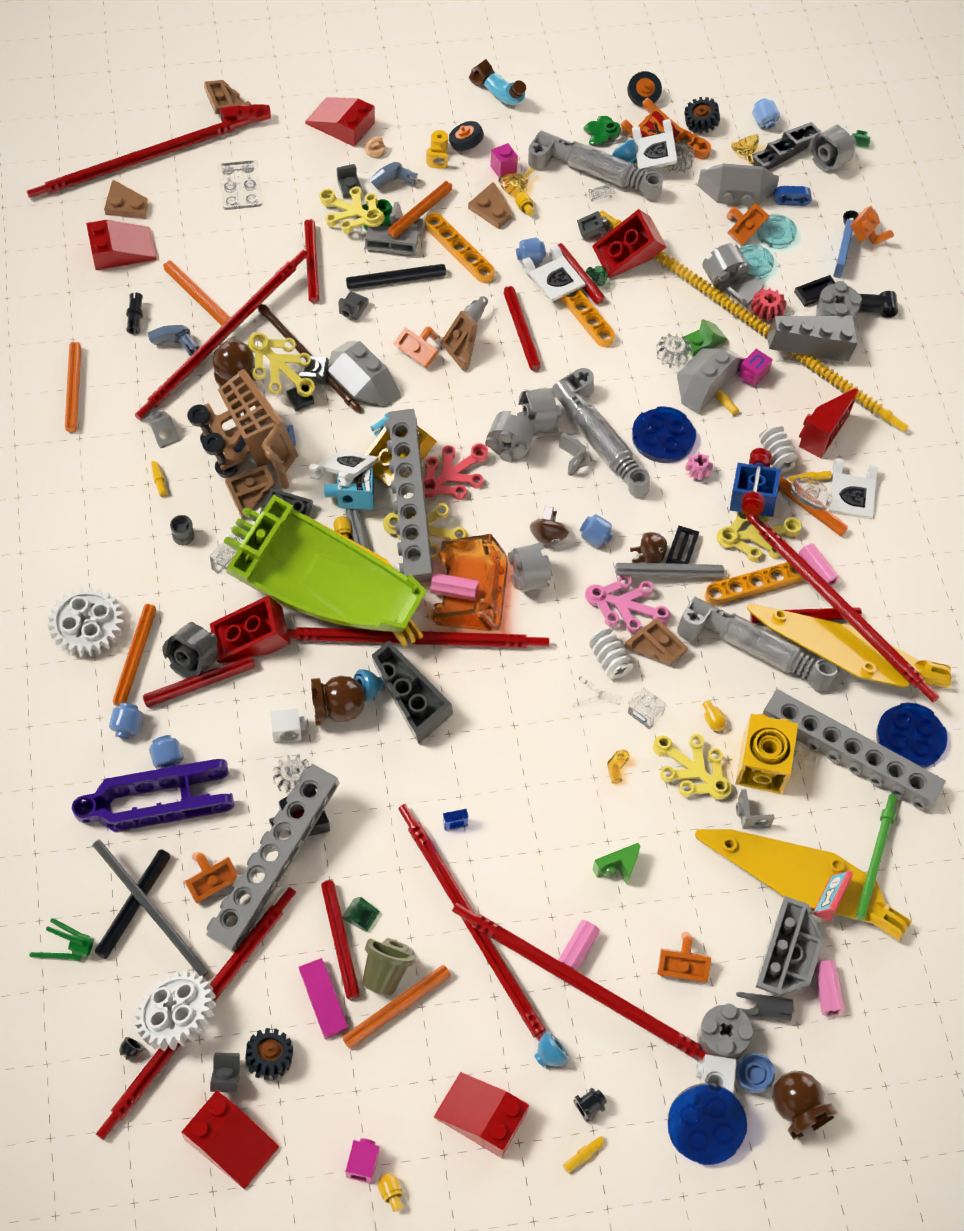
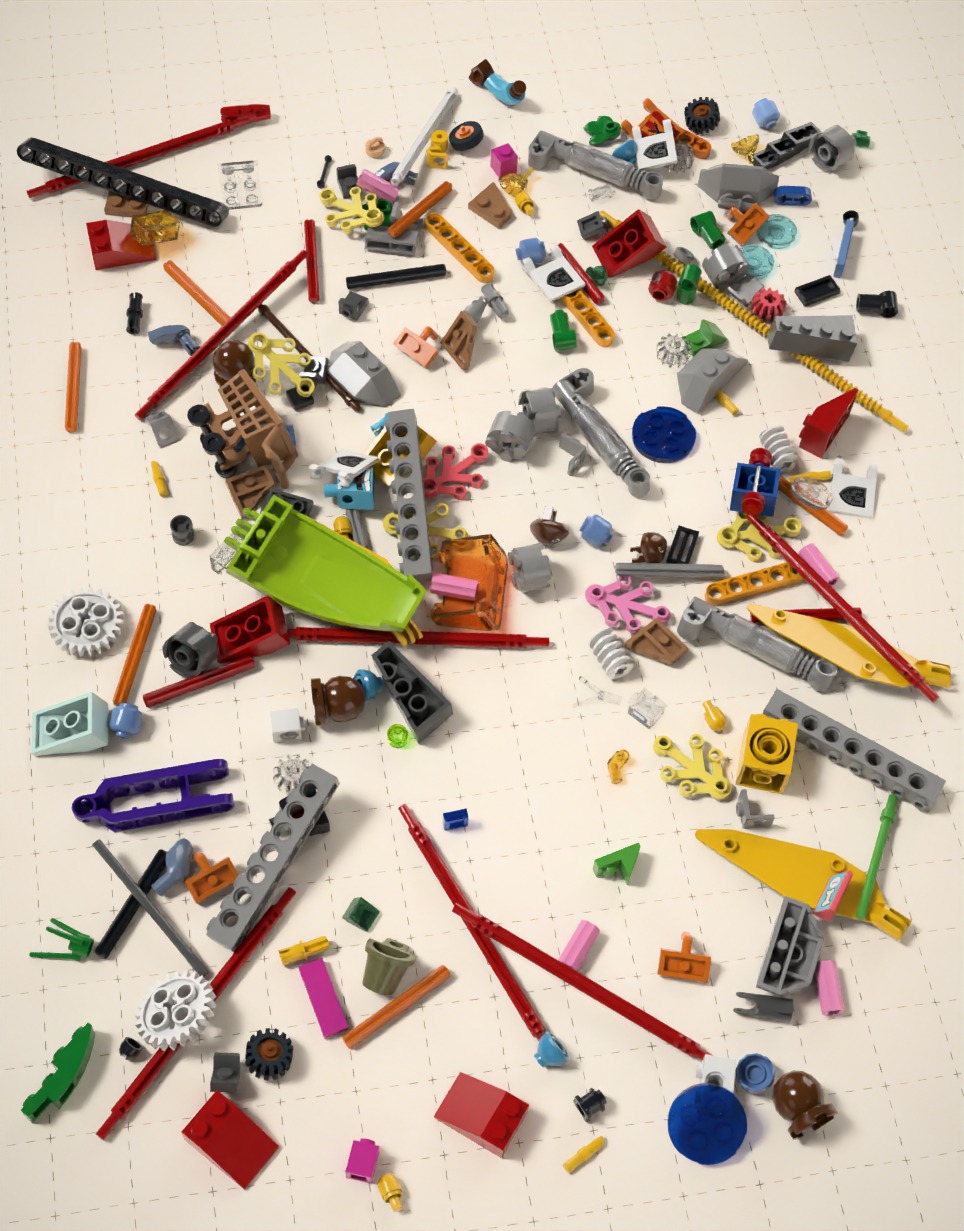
(69, 1066): none -> green slope
(70, 726): none -> light aqua slope
(113, 183): none -> black beam
(154, 227): none -> clear yellow brick
(166, 752): medium blue head -> none
(177, 866): none -> sand blue arm
(222, 95): medium nougat wing -> none
(303, 950): none -> yellow axle
(320, 183): none -> black hinge
(340, 940): red axle -> none
(343, 118): red slope -> none
(377, 185): none -> bright pink axle
(397, 729): none -> clear neon green bush
(423, 138): none -> white piece
(495, 300): none -> light grey axle
(522, 328): red axle -> none
(563, 335): none -> green piece
(643, 86): black wheel -> none
(662, 285): none -> red head
(683, 255): none -> light grey tile
(688, 284): none -> green piece
(699, 466): bright pink gear -> none
(706, 225): none -> green piece
(727, 203): none -> light grey axle
(727, 1020): light grey brick -> none
(755, 367): dark pink brick -> none
(838, 300): light grey brick -> none
(865, 225): orange plate -> none
(912, 733): clear blue tile -> none

